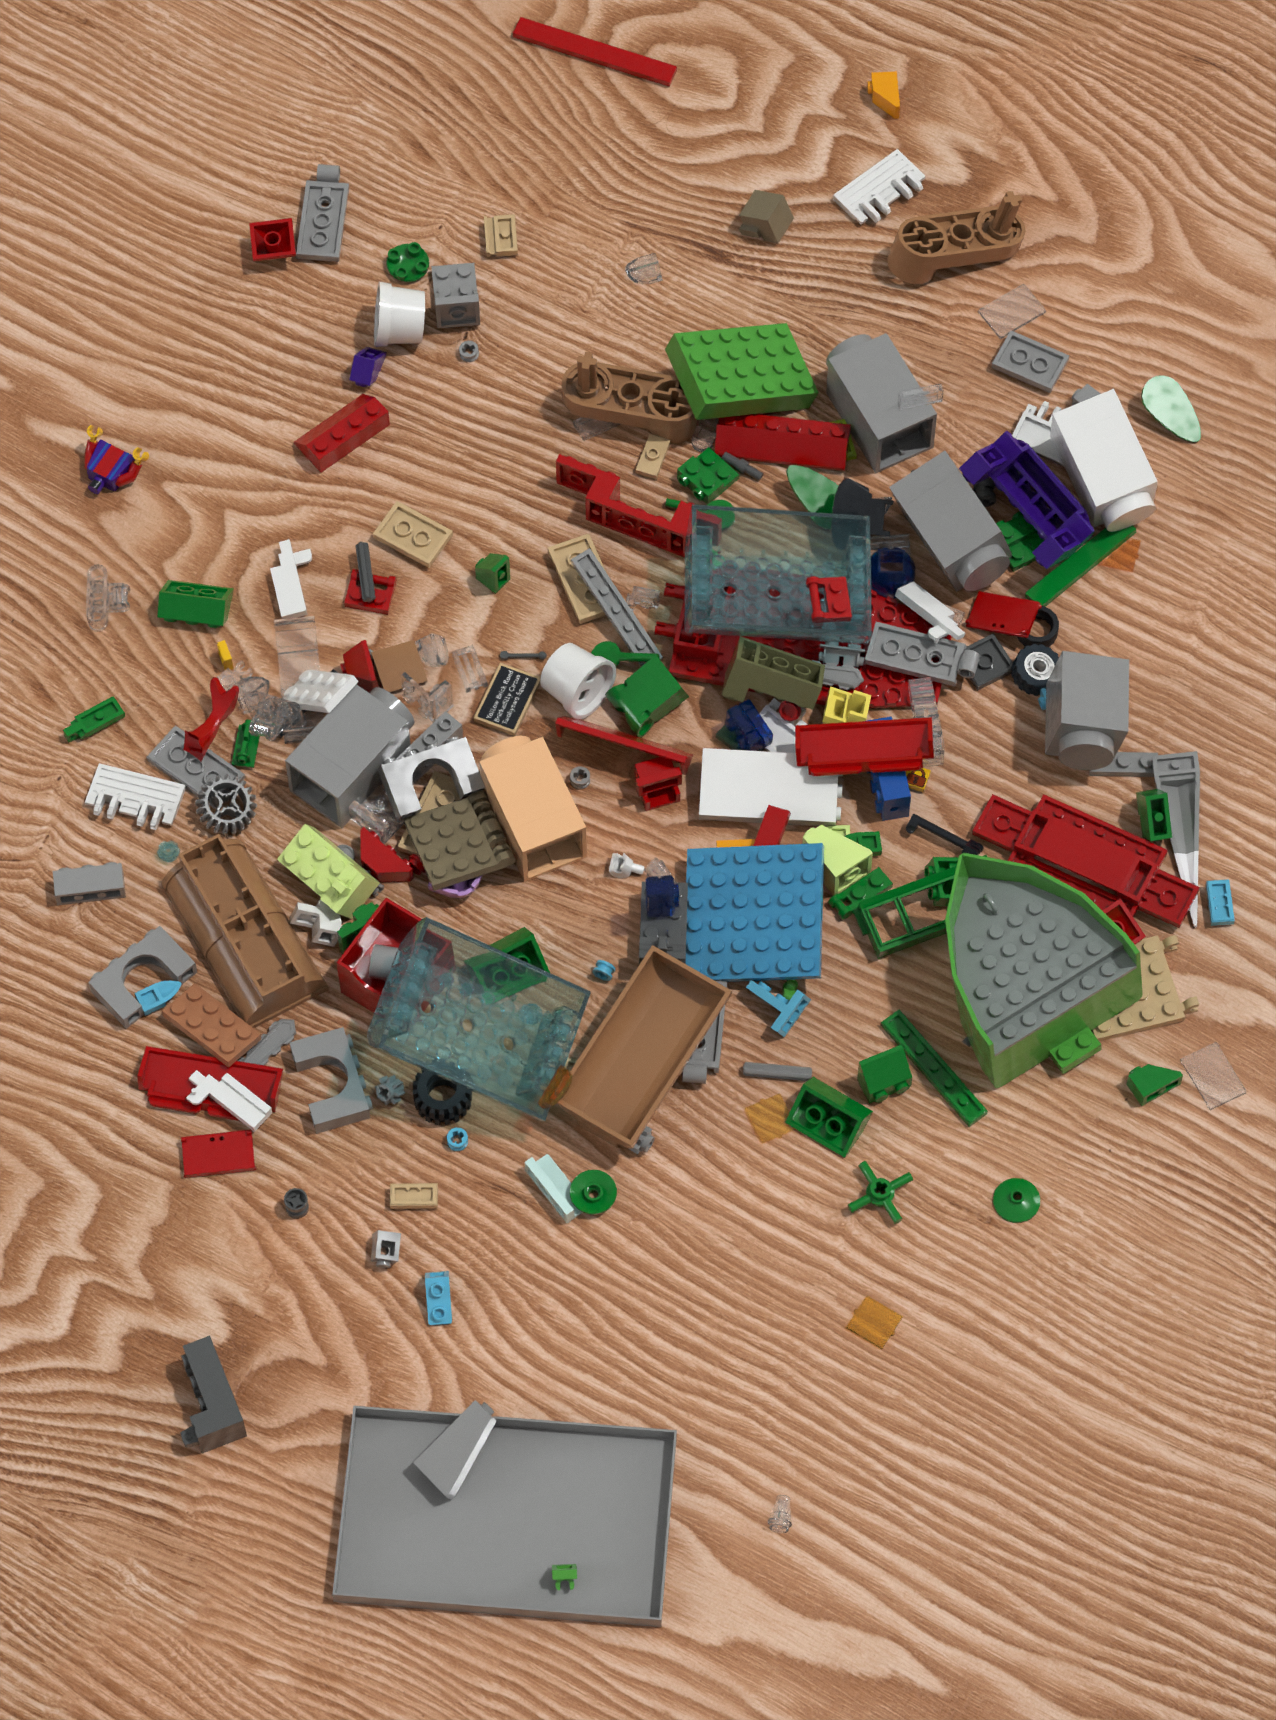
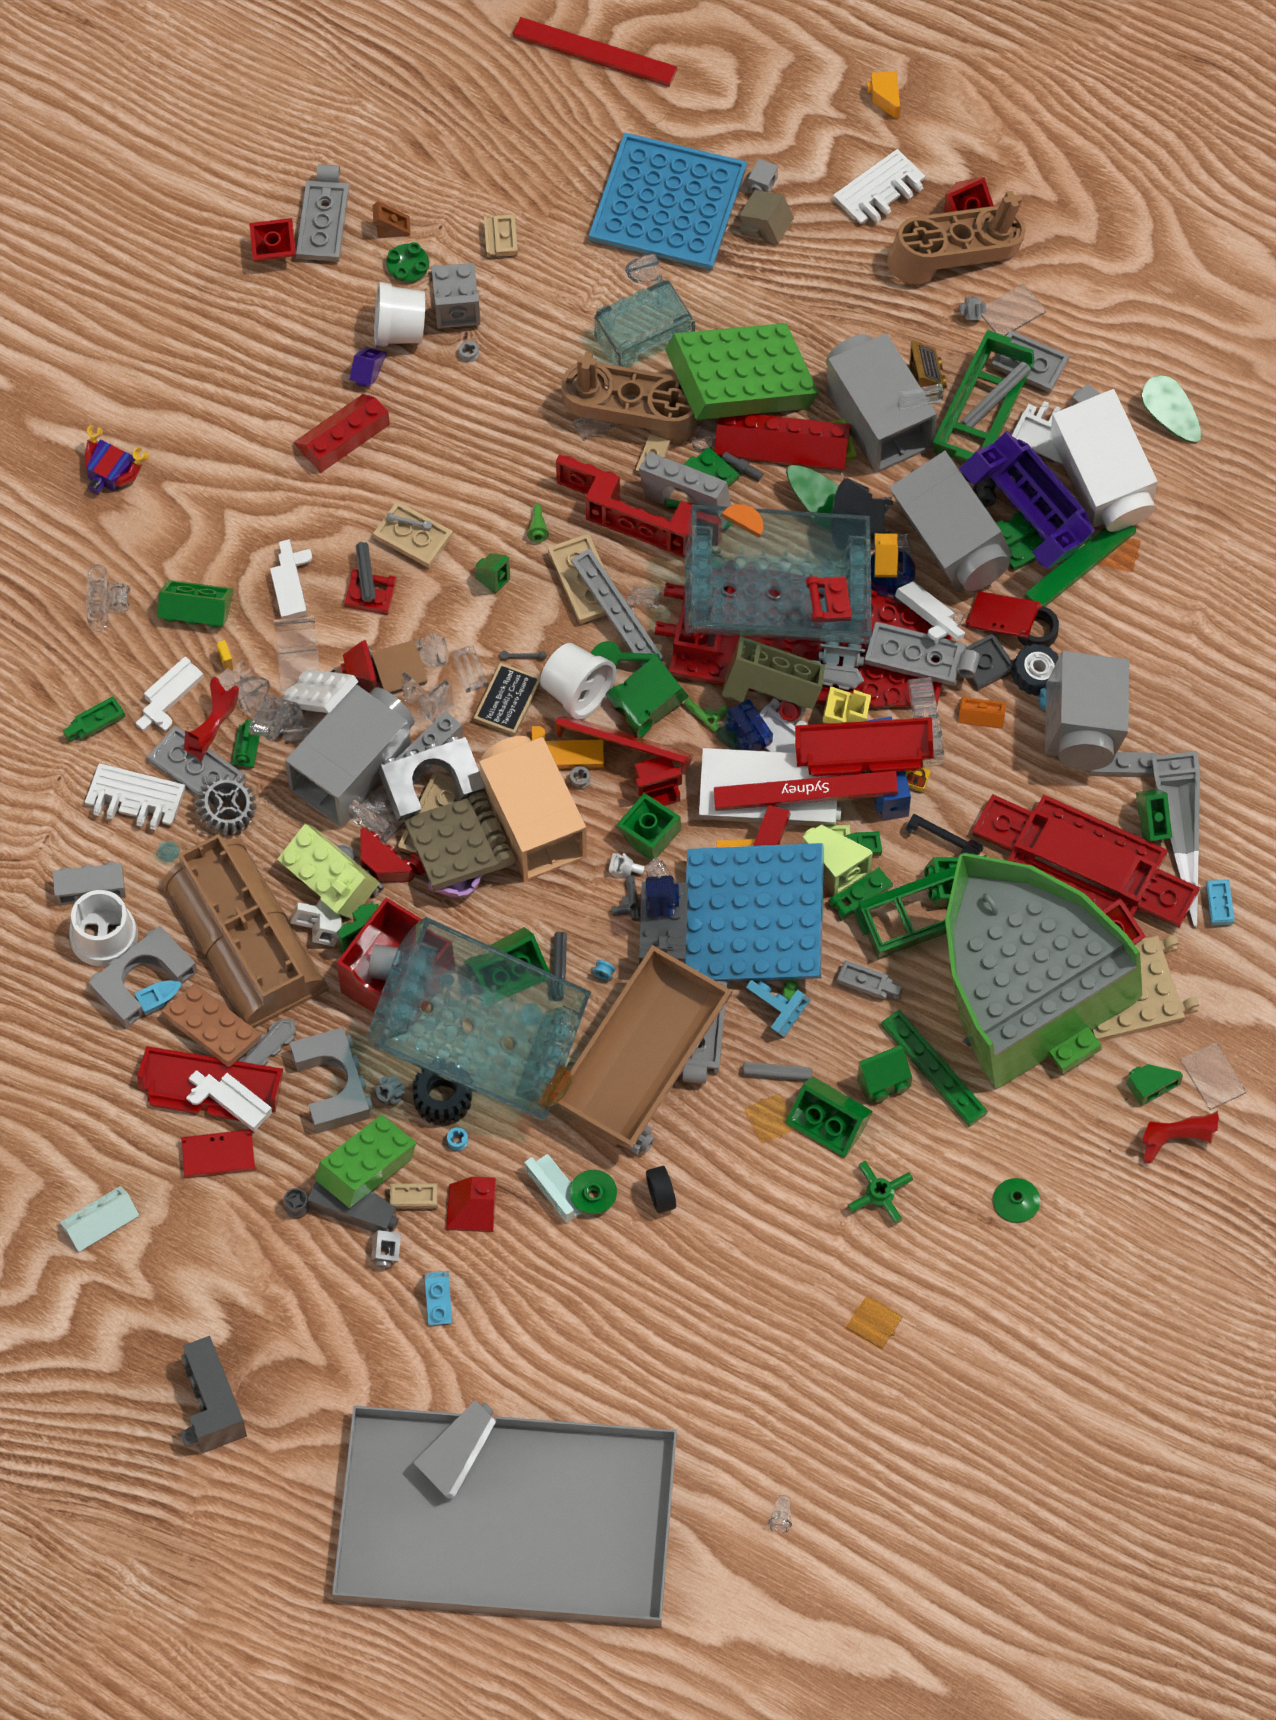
(99, 1218): none -> light aqua panel
(103, 910): none -> white piece
(167, 693): none -> white piece
(365, 1161): none -> bright green brick
(368, 1213): none -> dark grey slope
(390, 221): none -> dark orange slope
(427, 525): none -> light grey hinge
(472, 1204): none -> red slope
(538, 530): none -> bright green cone
(560, 949): none -> dark grey axle
(564, 1572): bright green tile -> none
(573, 753): none -> light orange piece
(628, 901): none -> dark grey hose
(641, 322): none -> clear light blue windscreen
(649, 826): none -> green slope
(661, 1189): none -> black tyre
(662, 475): none -> light grey arch
(668, 201): none -> dark azure plate
(707, 715): none -> bright green hose
(745, 518): none -> orange tile
(763, 176): none -> light grey brick
(805, 790): none -> red tile
(868, 981): none -> light grey hinge
(886, 555): none -> light orange slope
(926, 365): none -> pearl gold slope
(968, 195): none -> red slope
(973, 308): none -> light grey gear
(982, 712): none -> orange slope
(996, 394): none -> light grey axle
(1001, 345): none -> green piece
(1194, 1127): none -> red animal

